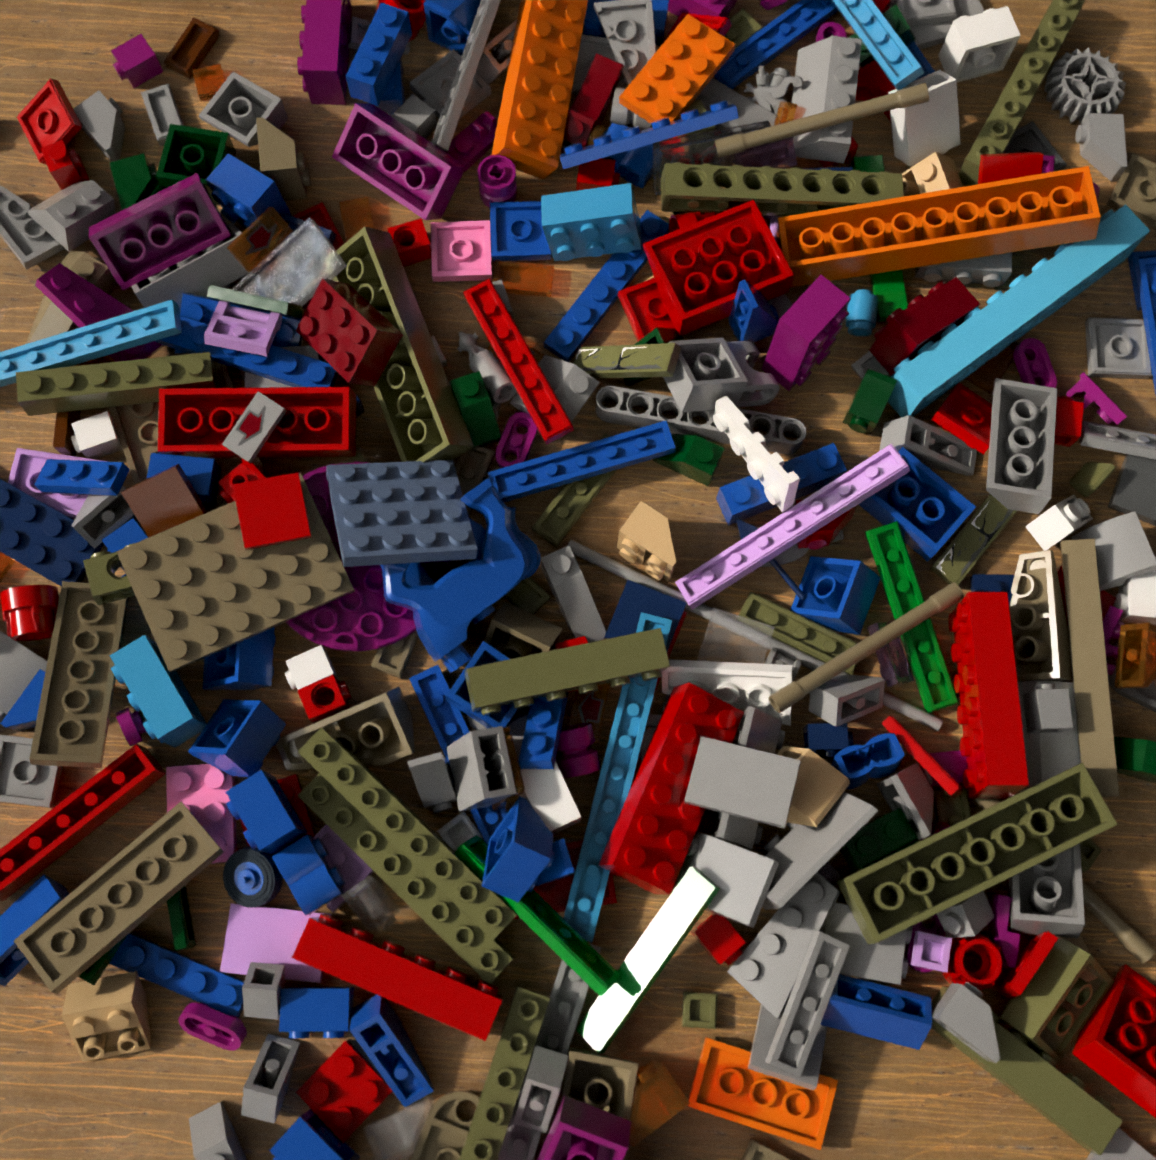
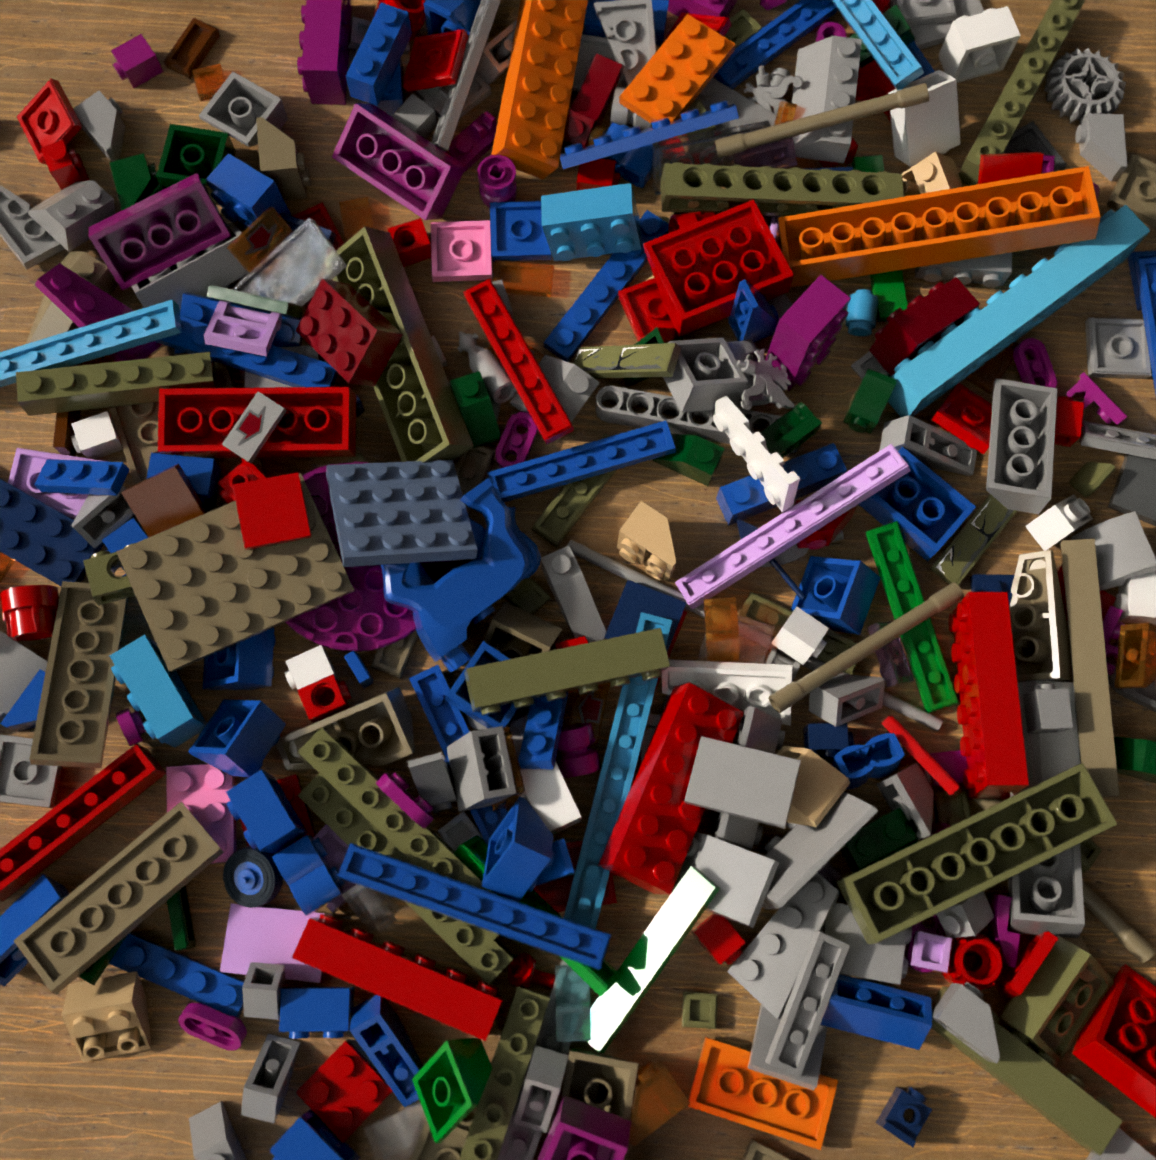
(161, 110): light grey tile -> none
(359, 669): none -> blue tile
(416, 809): none -> magenta plate
(435, 60): none -> red tile
(452, 1084): none -> green slope
(474, 906): none -> blue tile
(523, 972): none -> red plate
(572, 1006): none -> clear light blue slope
(721, 629): none -> clear orange slope
(764, 380): none -> light grey piece
(791, 430): none -> dark green hinge
(801, 636): none -> white brick
(892, 1114): none -> dark blue brick

